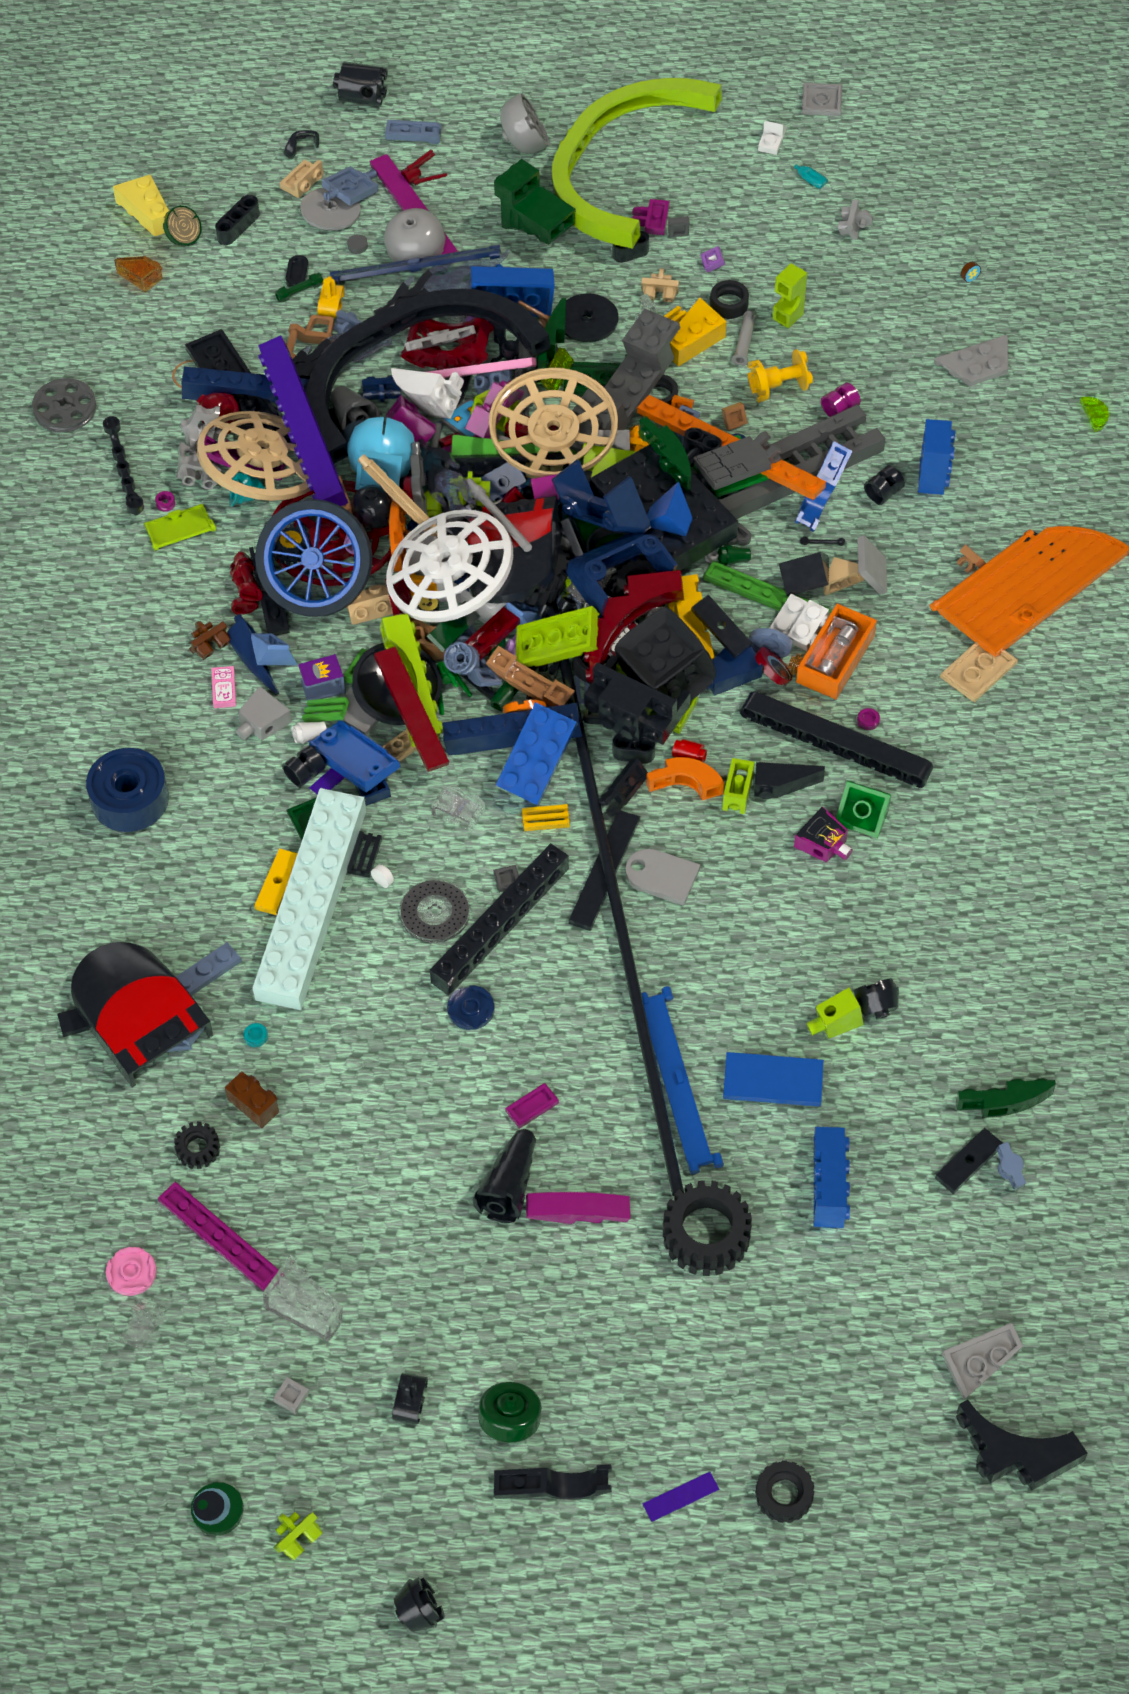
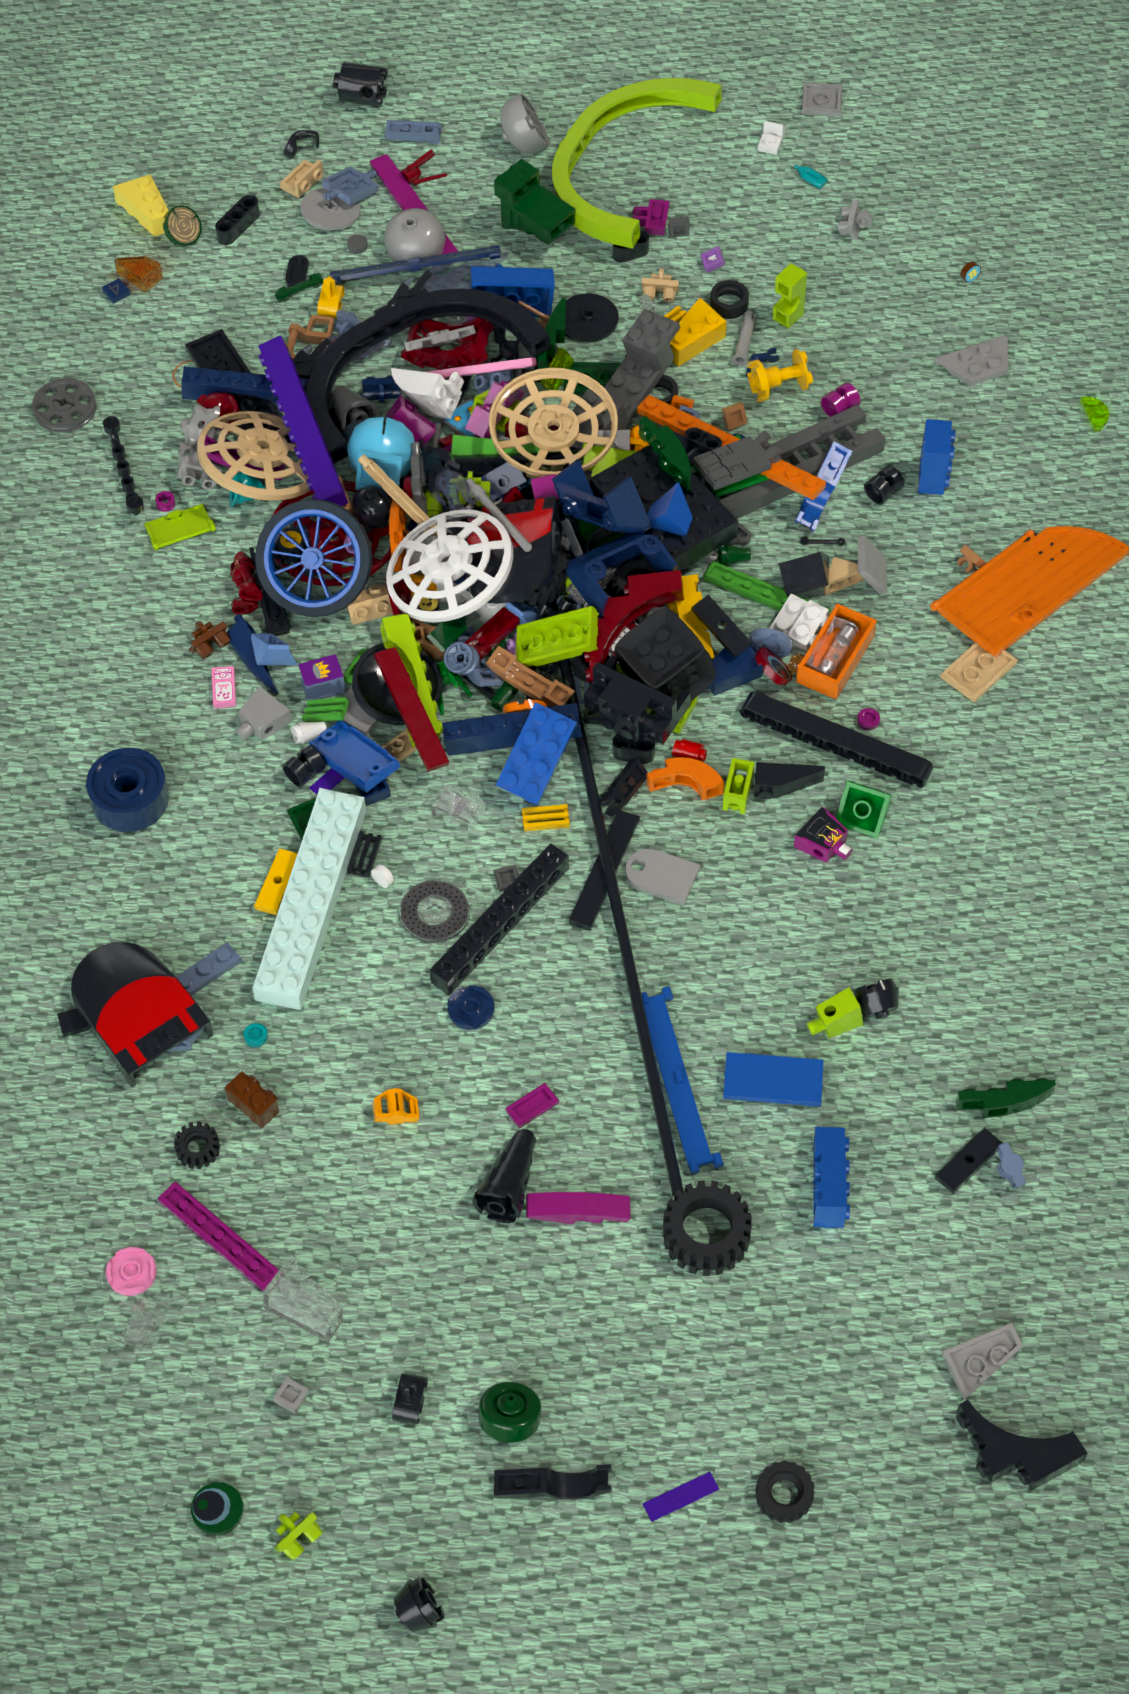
(116, 291): none -> dark blue tile
(395, 1107): none -> light orange piece
(764, 357): none -> dark blue arm

